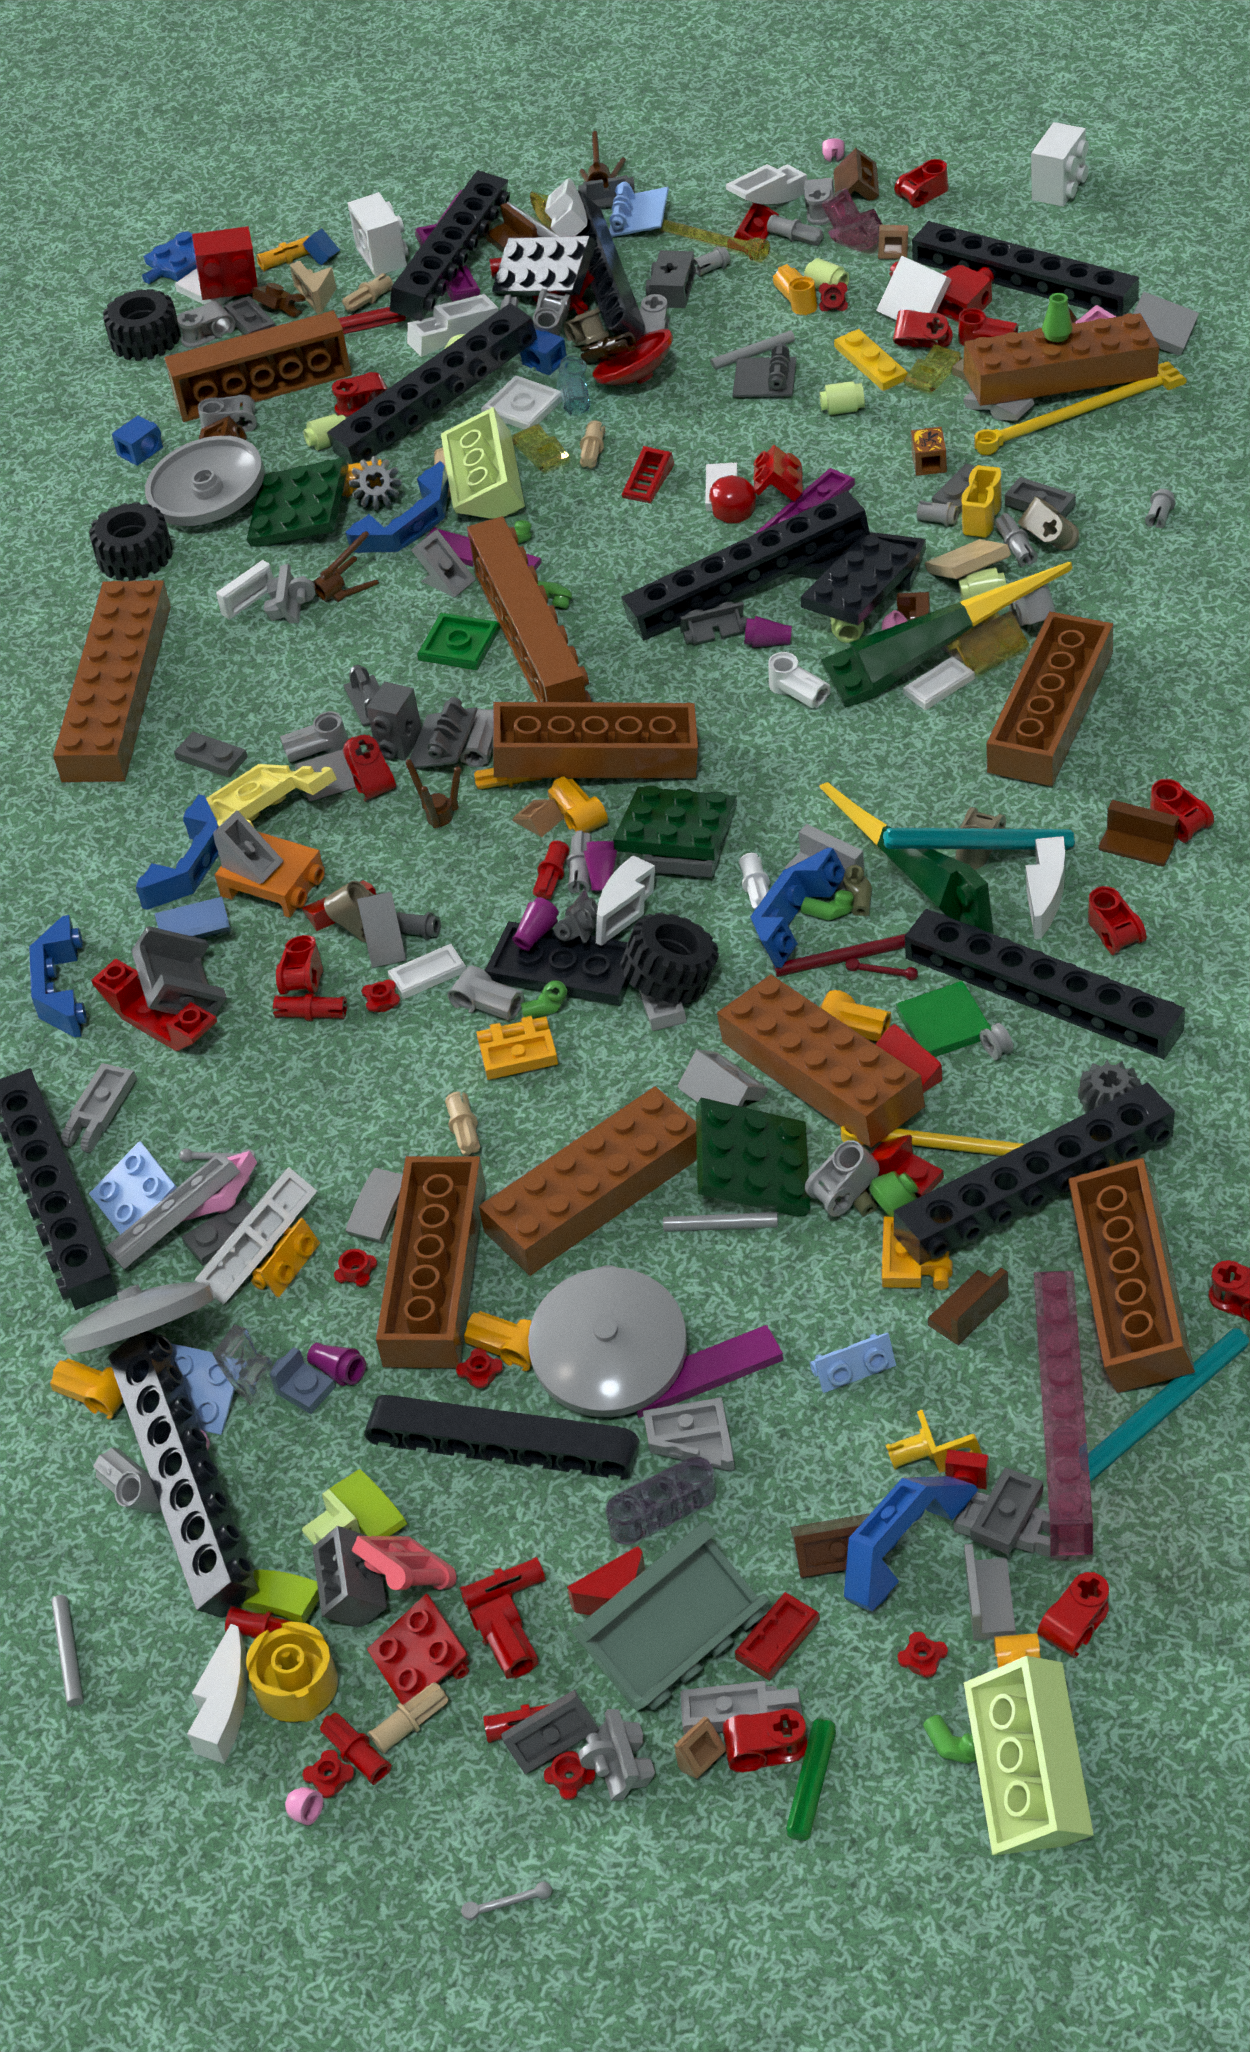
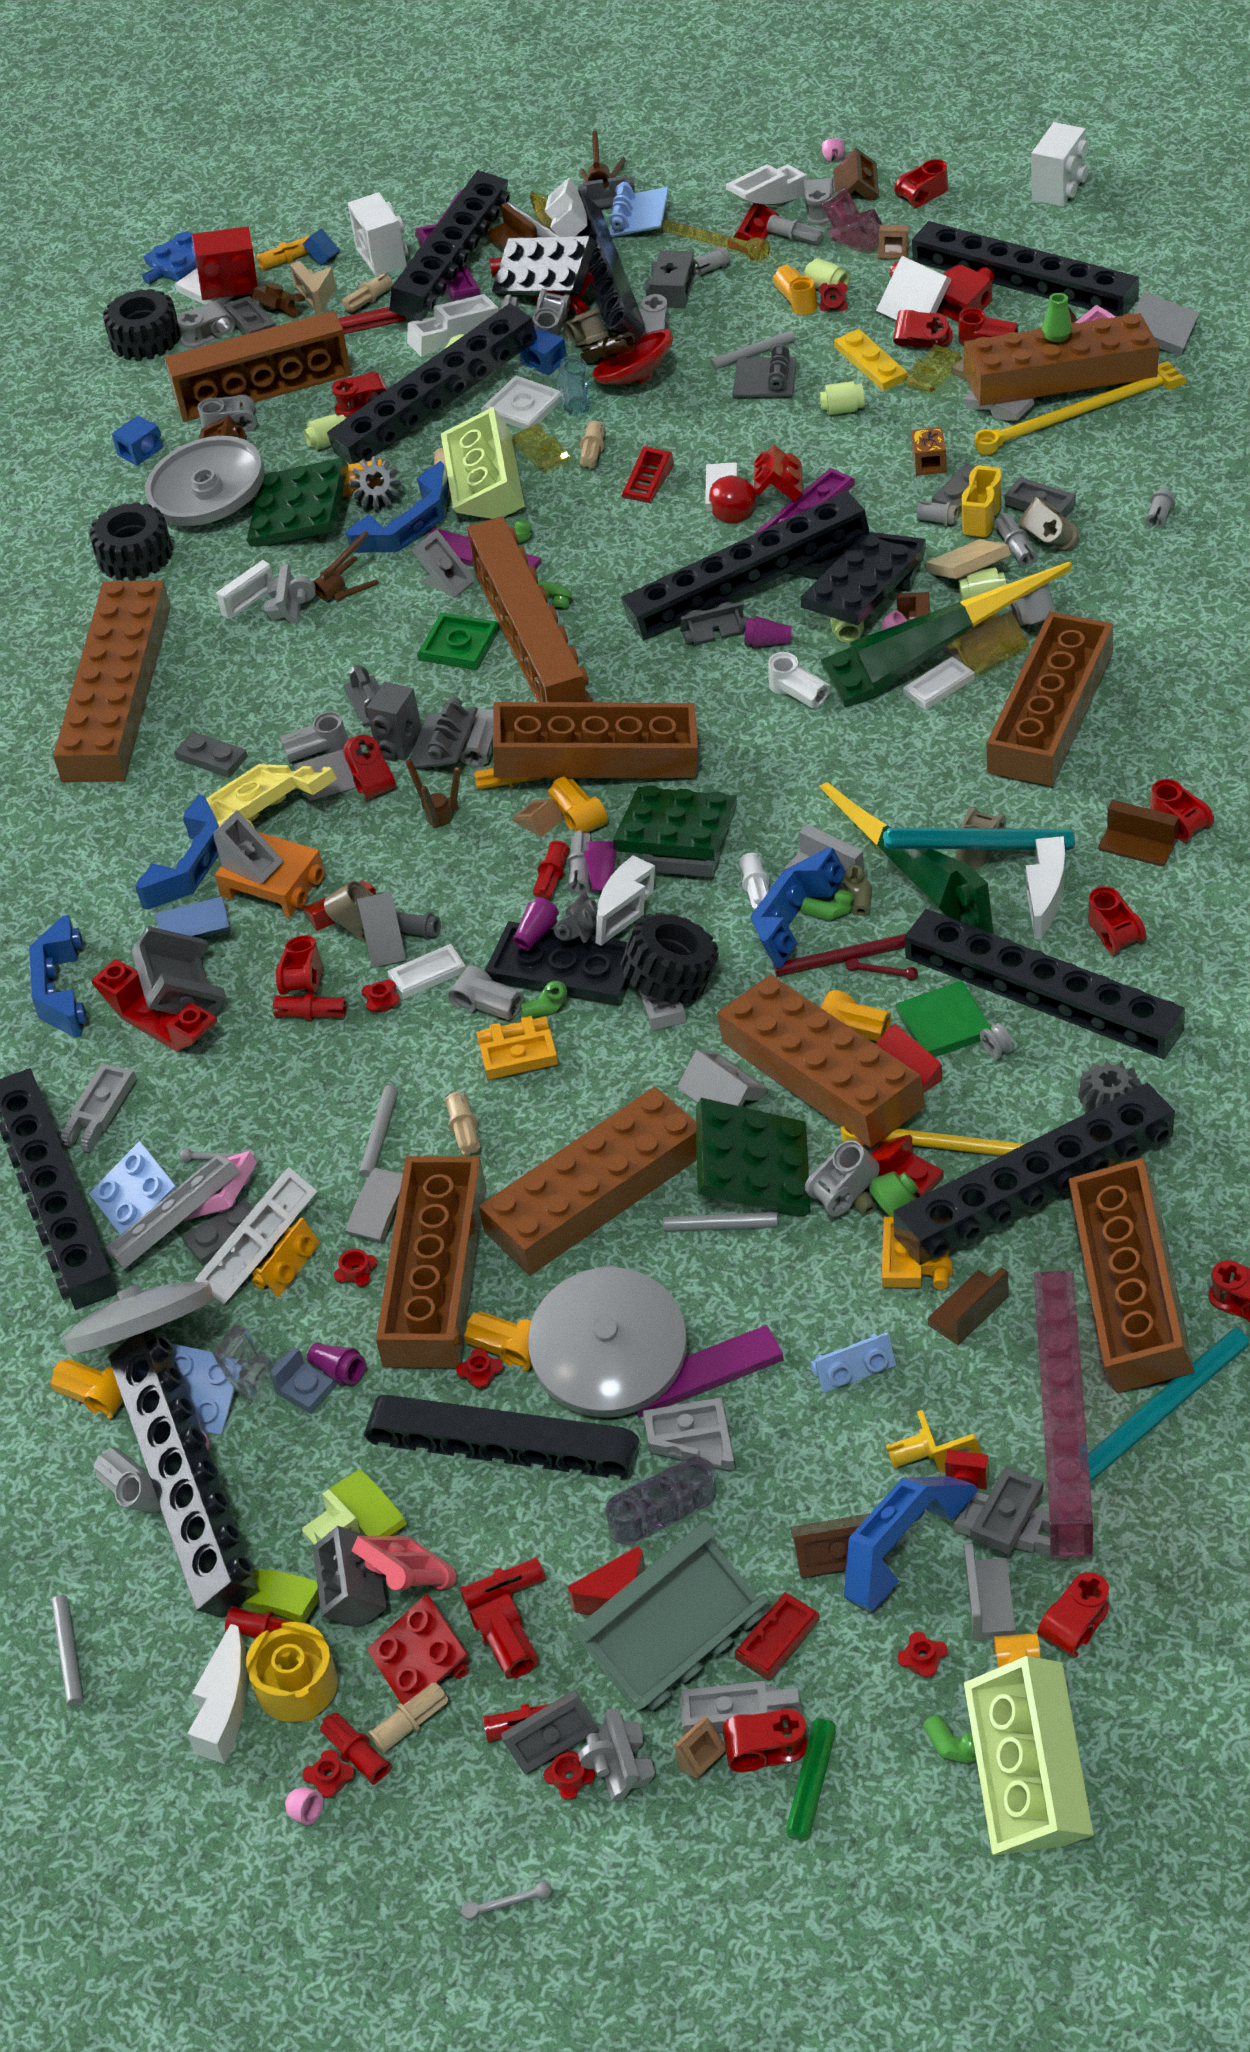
(378, 1130): none -> light grey bar

